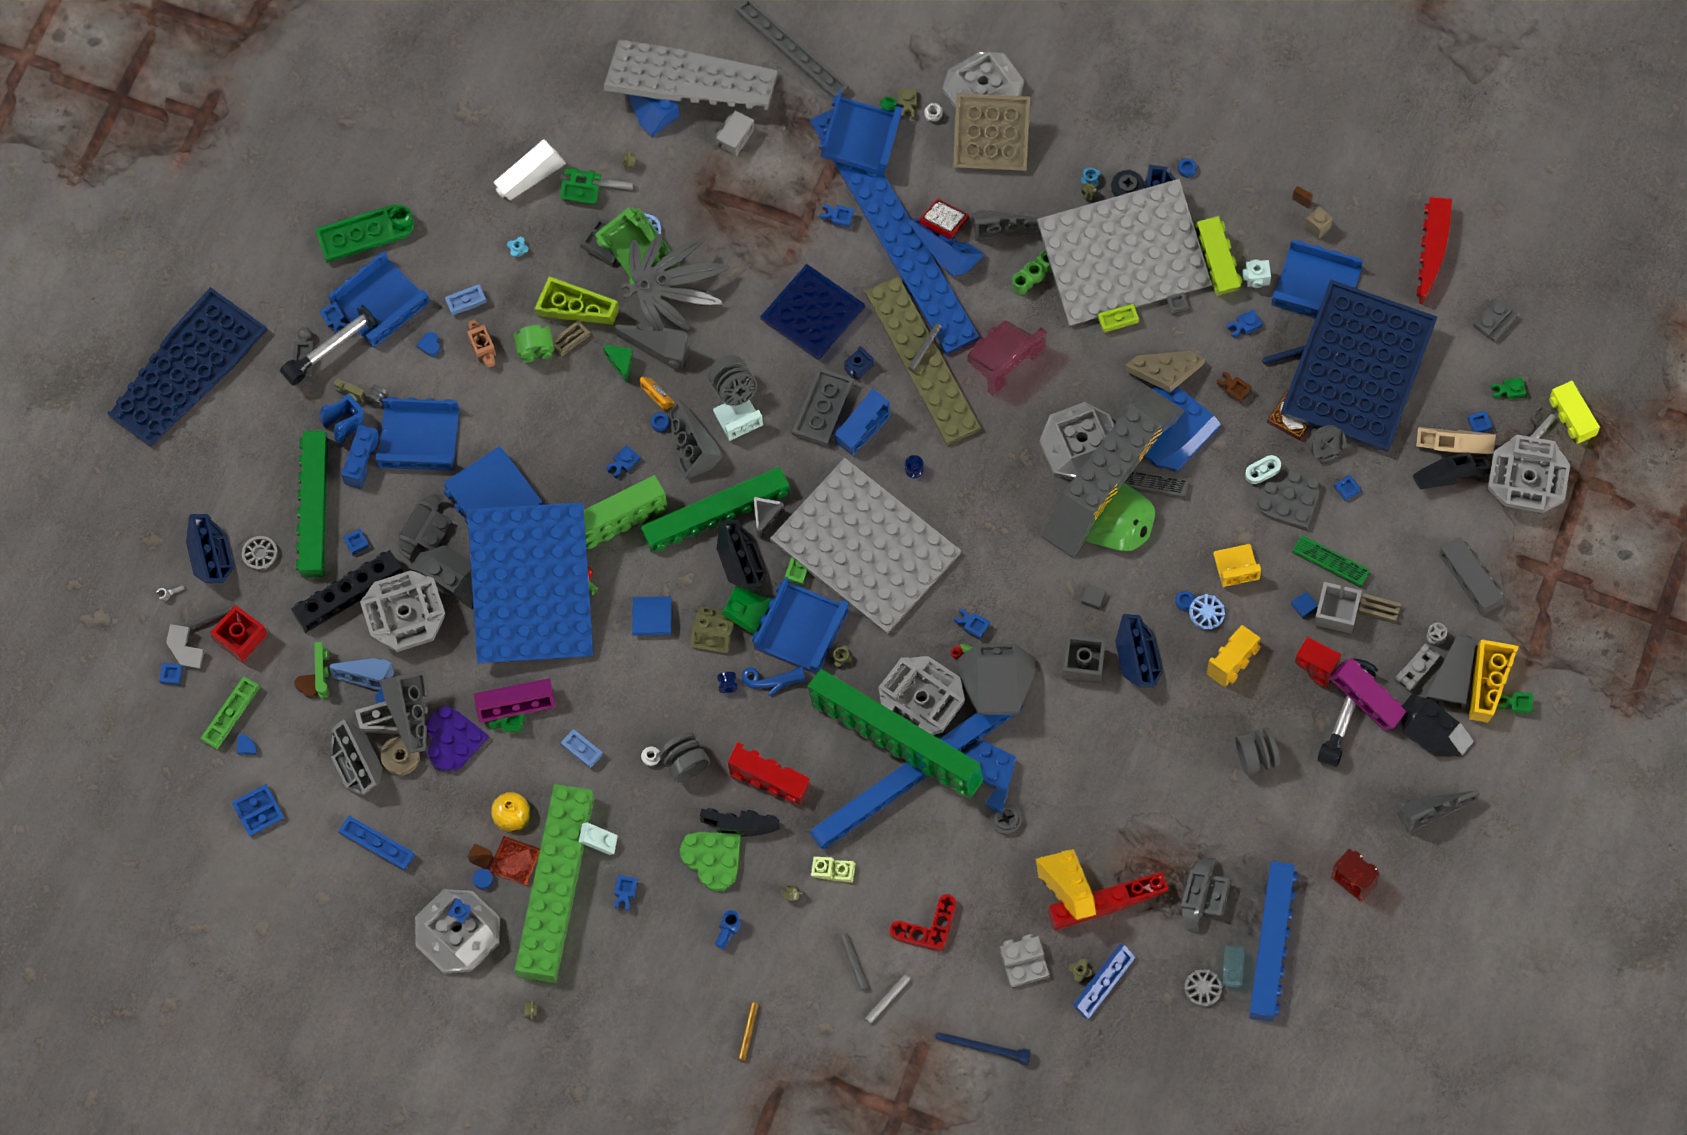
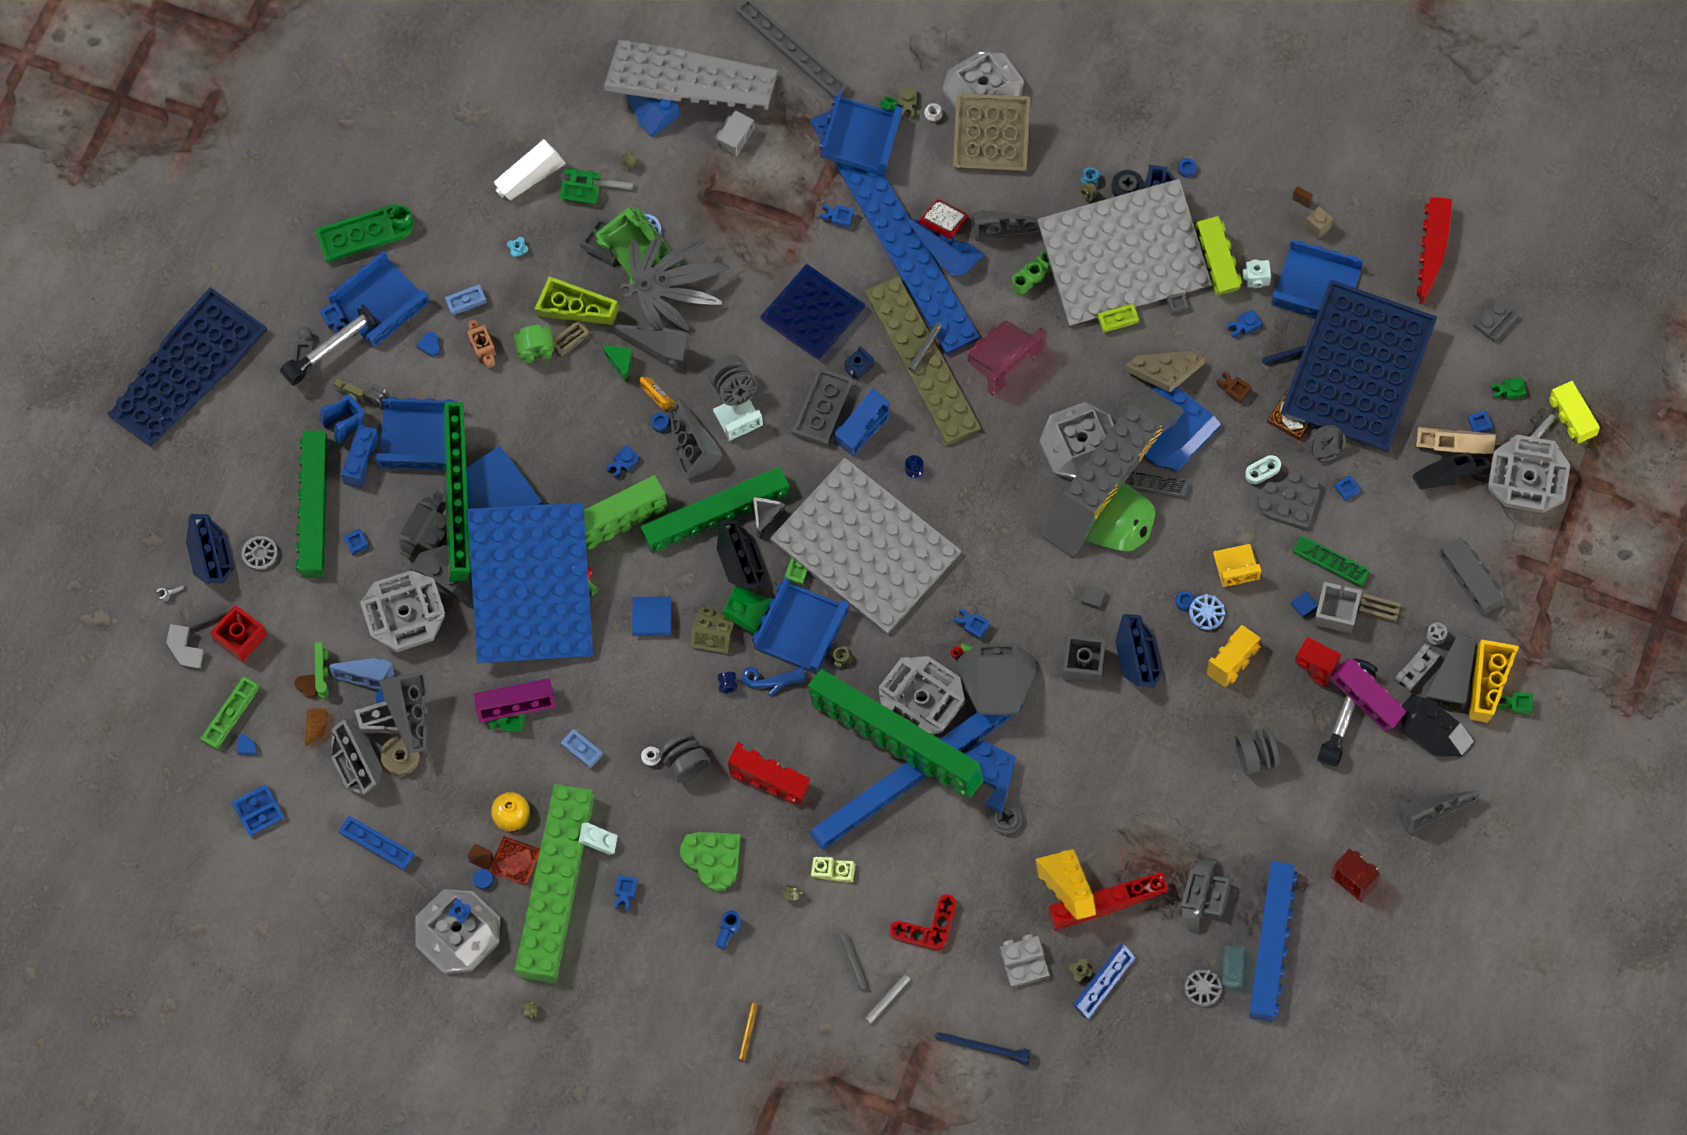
(171, 674): blue tile -> none
(315, 723): none -> clear orange slope
(343, 600): black brick -> none
(452, 739): dark purple plate -> none
(456, 492): none -> green brick
(746, 825): black slope -> none

